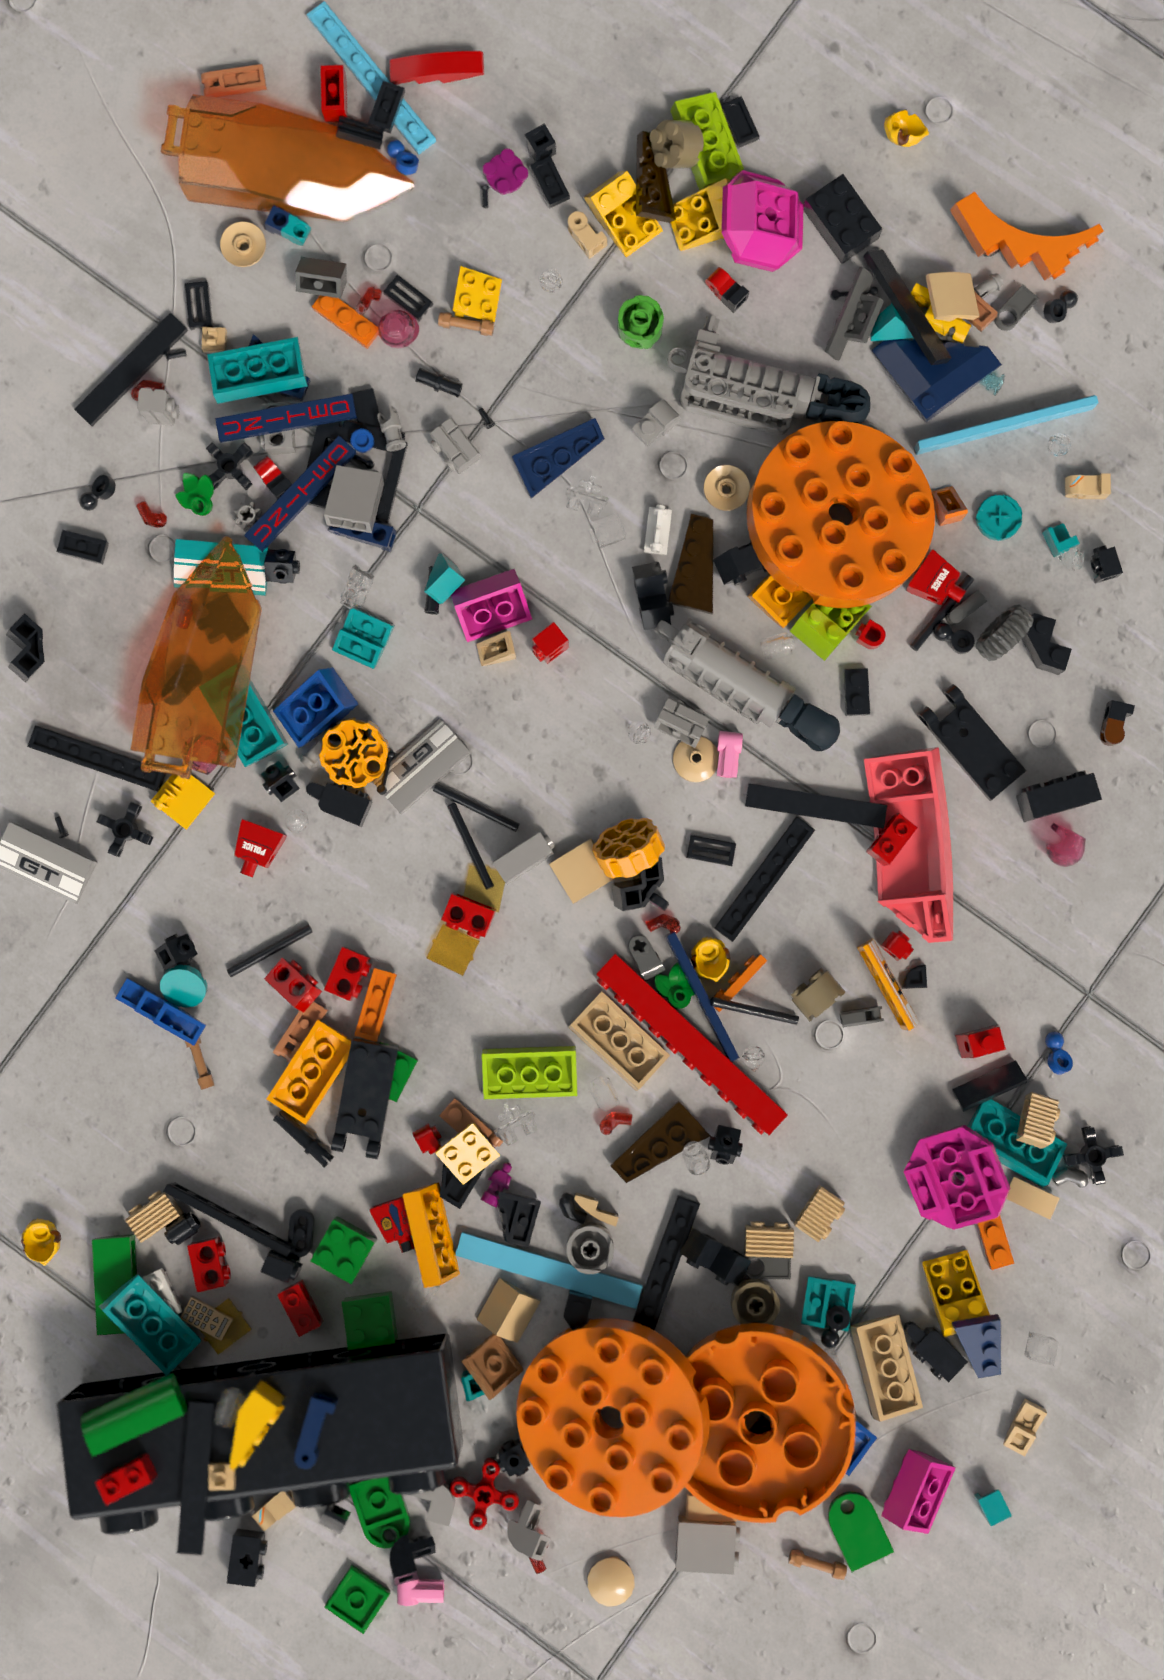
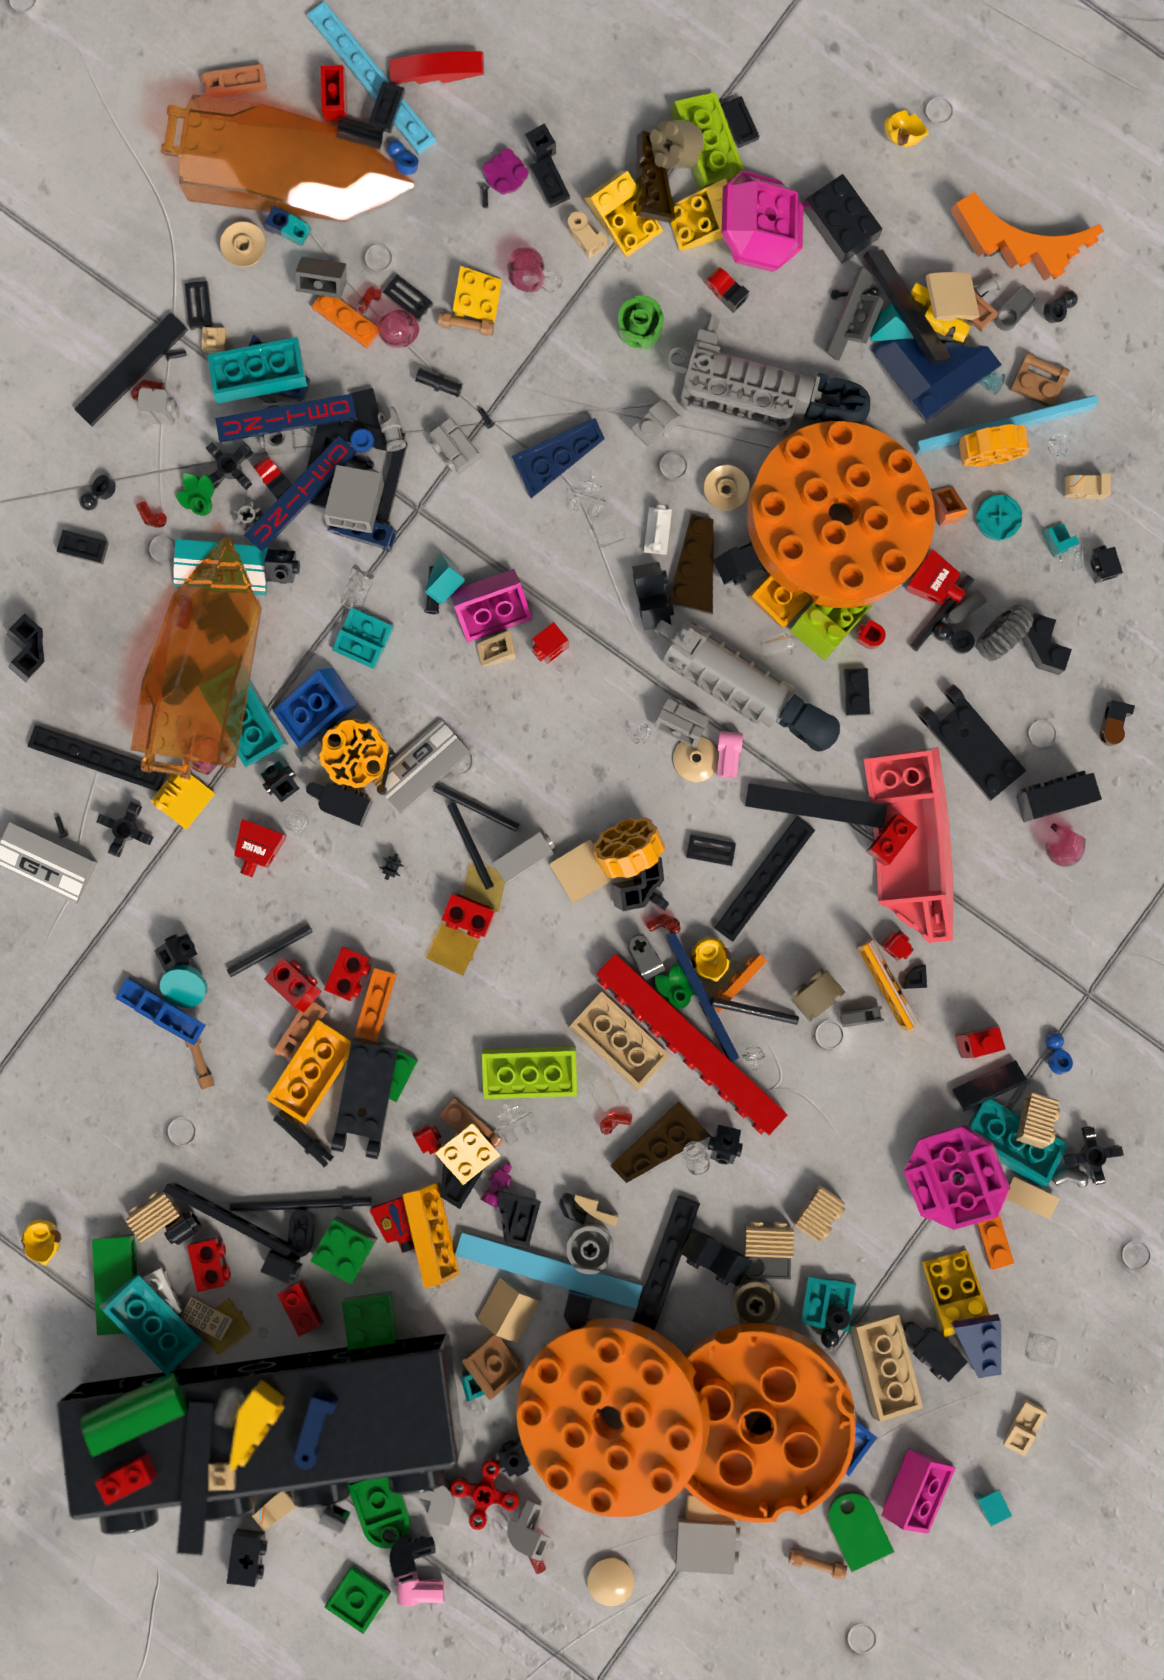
(345, 1202): none -> black bar
(391, 866): none -> black wheel
(525, 262): none -> clear pink helmet
(994, 445): none -> light orange connector
(1037, 387): none -> medium nougat plate

